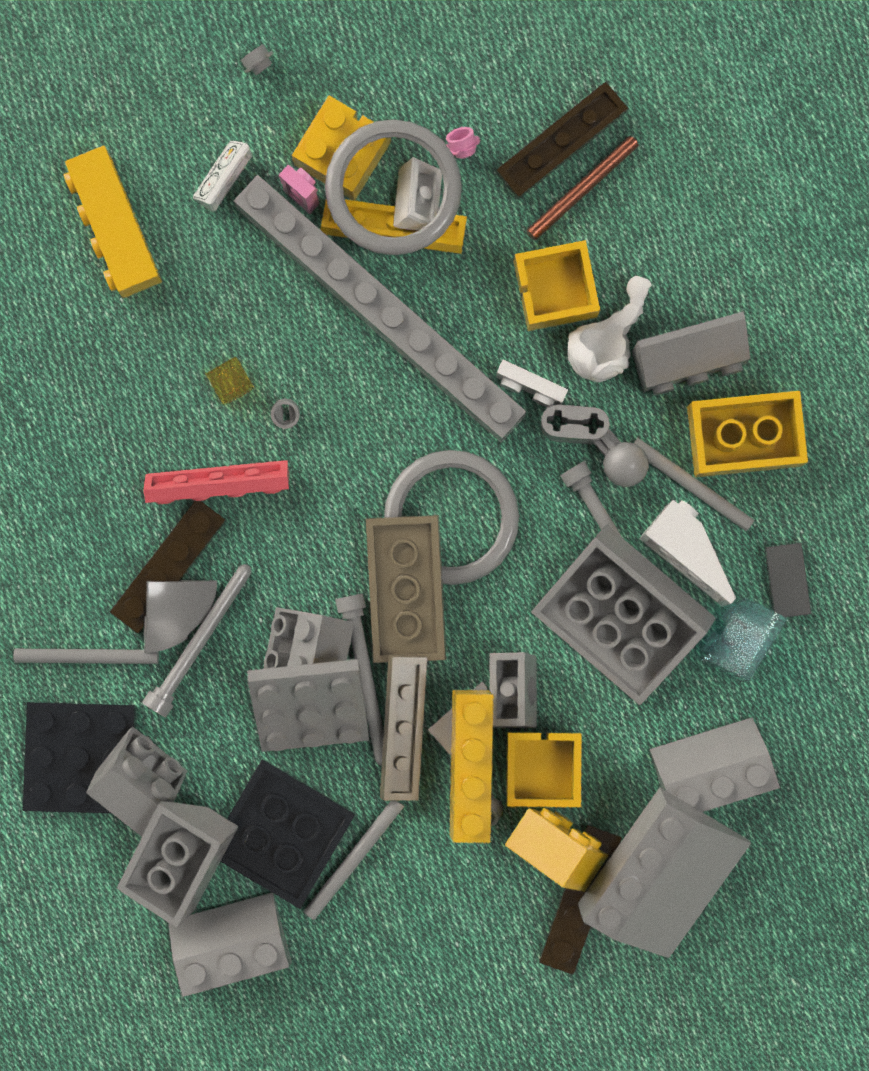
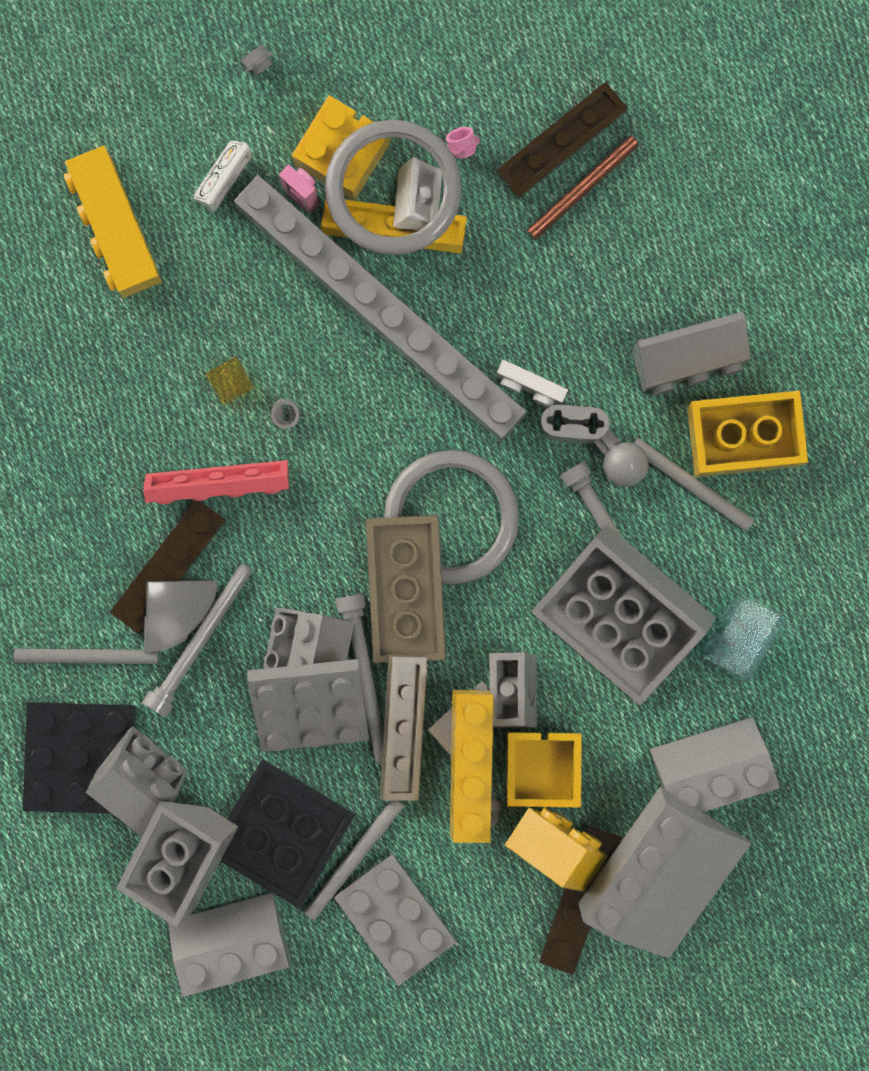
(395, 919): none -> light grey plate
(556, 285): yellow piece -> none
(602, 347): white hair -> none
(685, 546): white slope -> none
(787, 580): dark grey tile -> none

